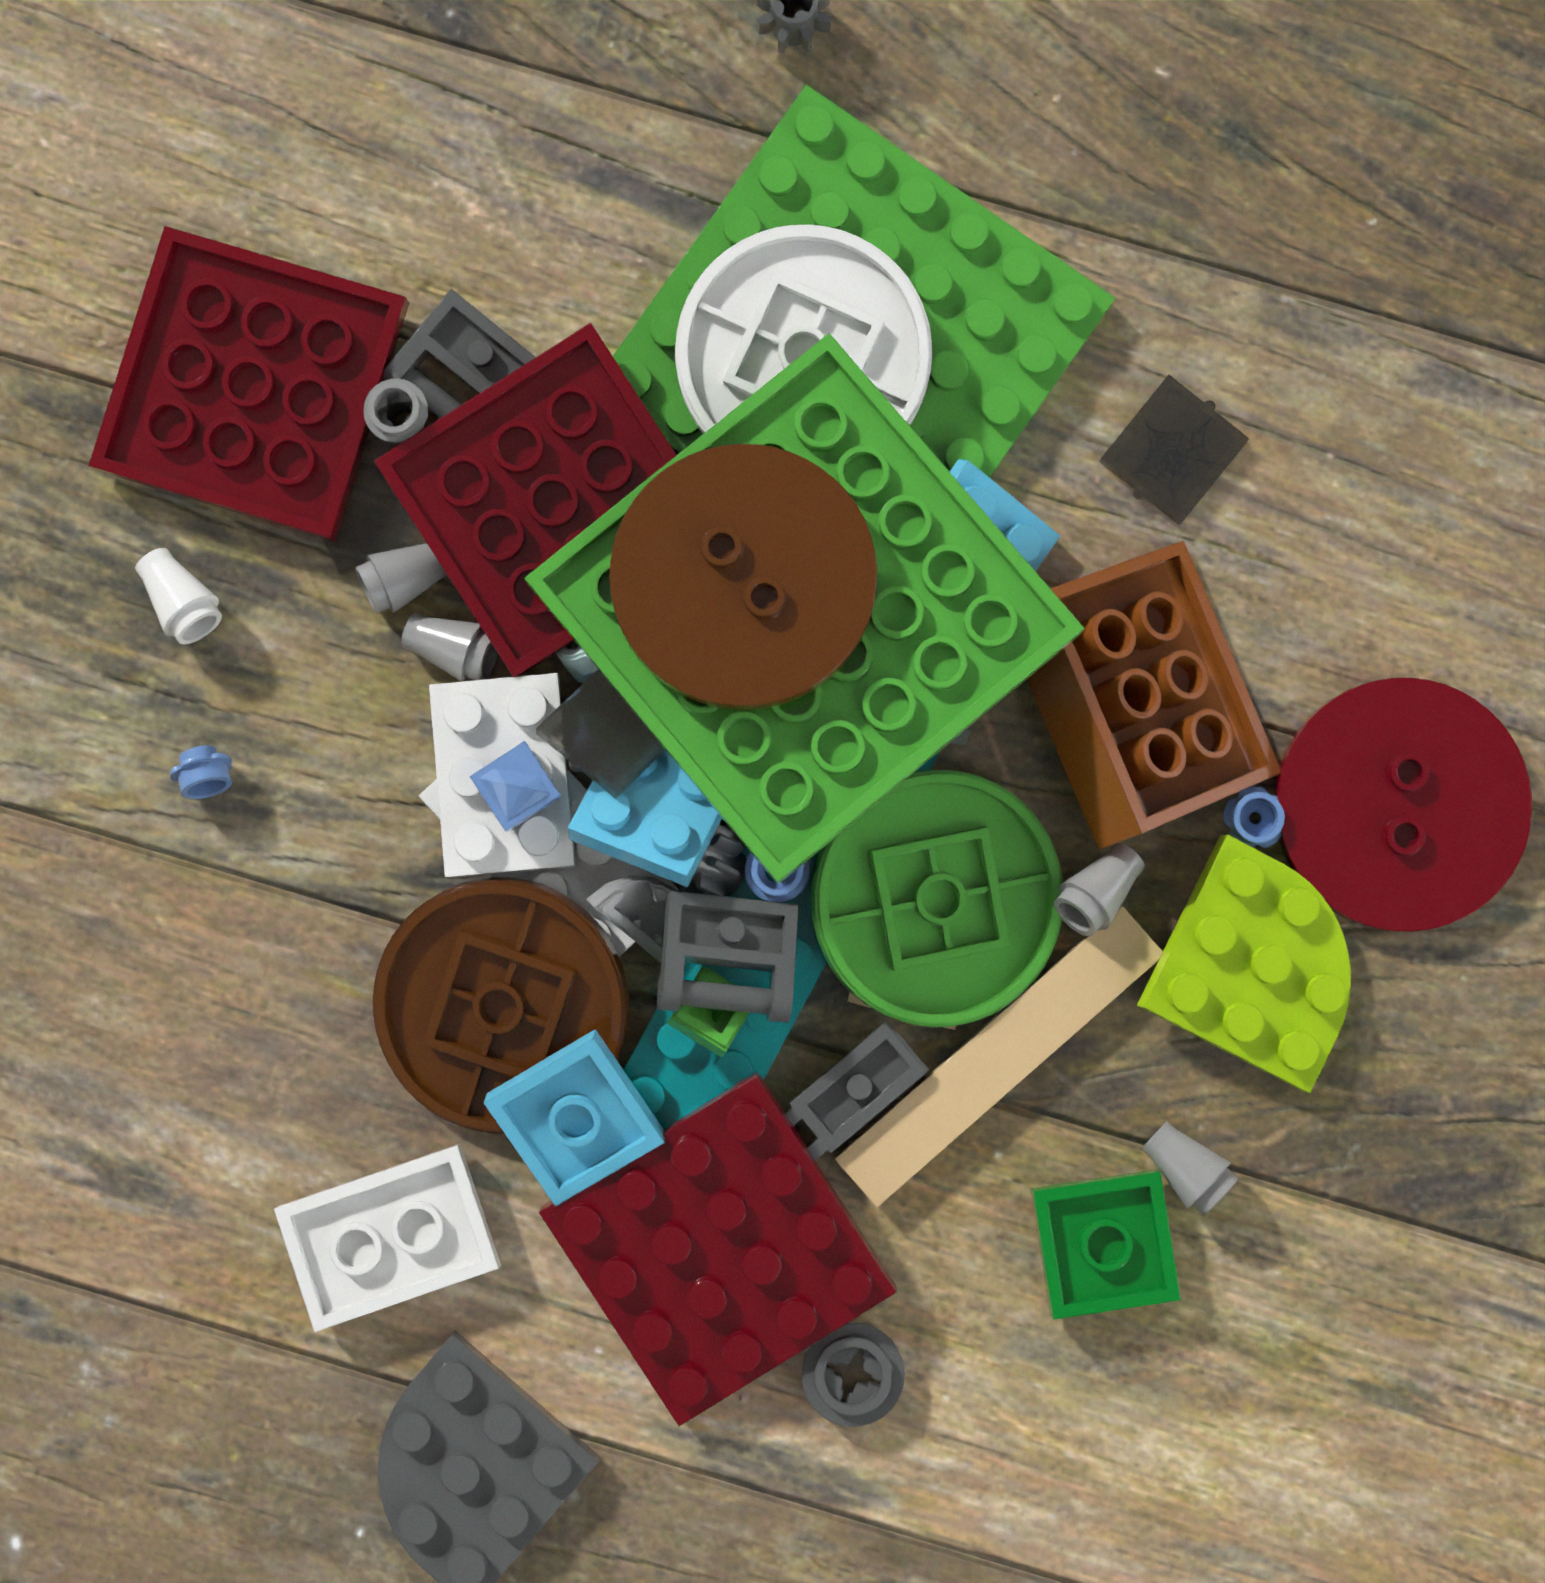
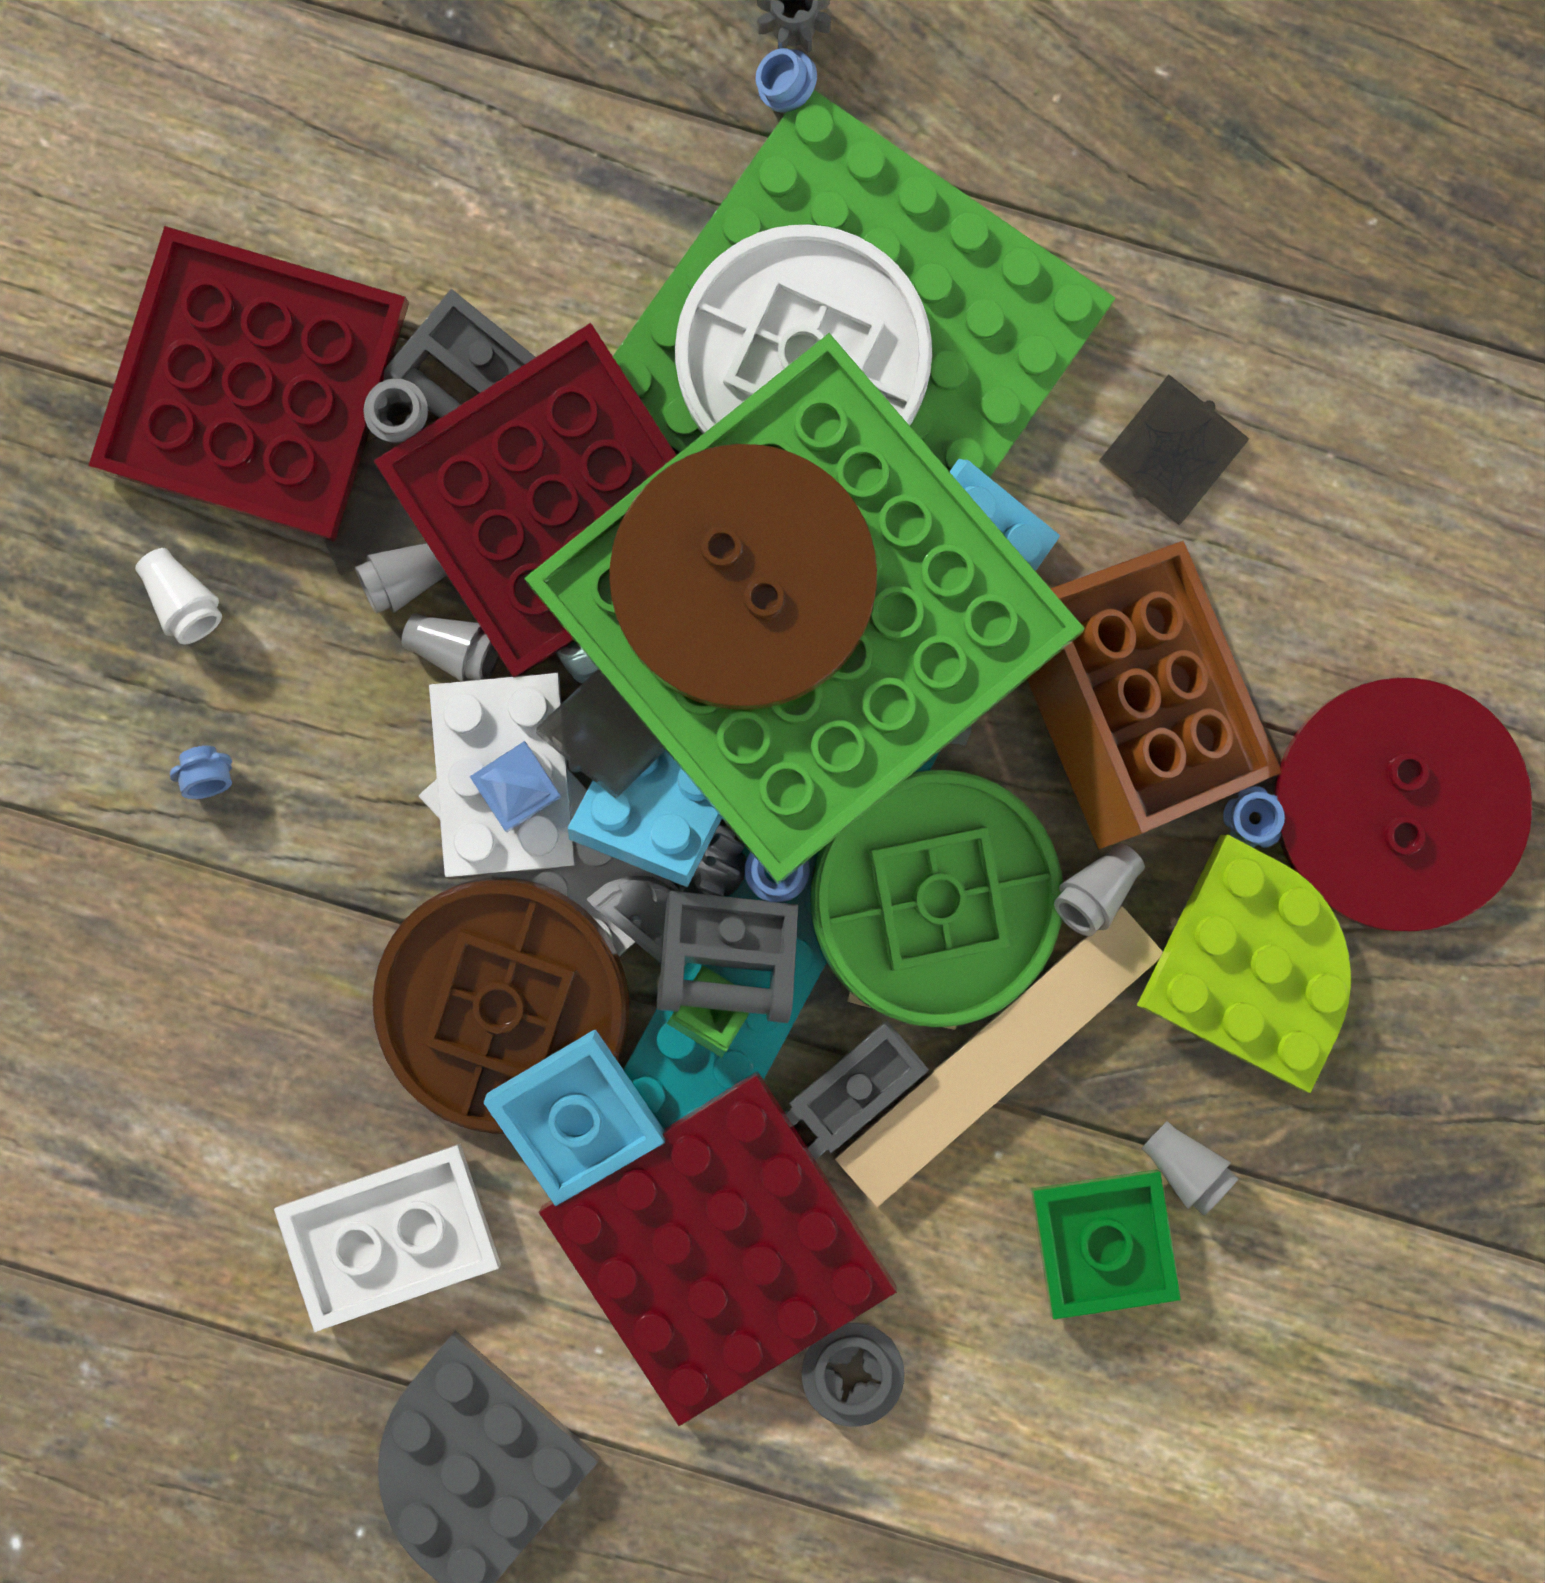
(786, 79): none -> medium blue plate

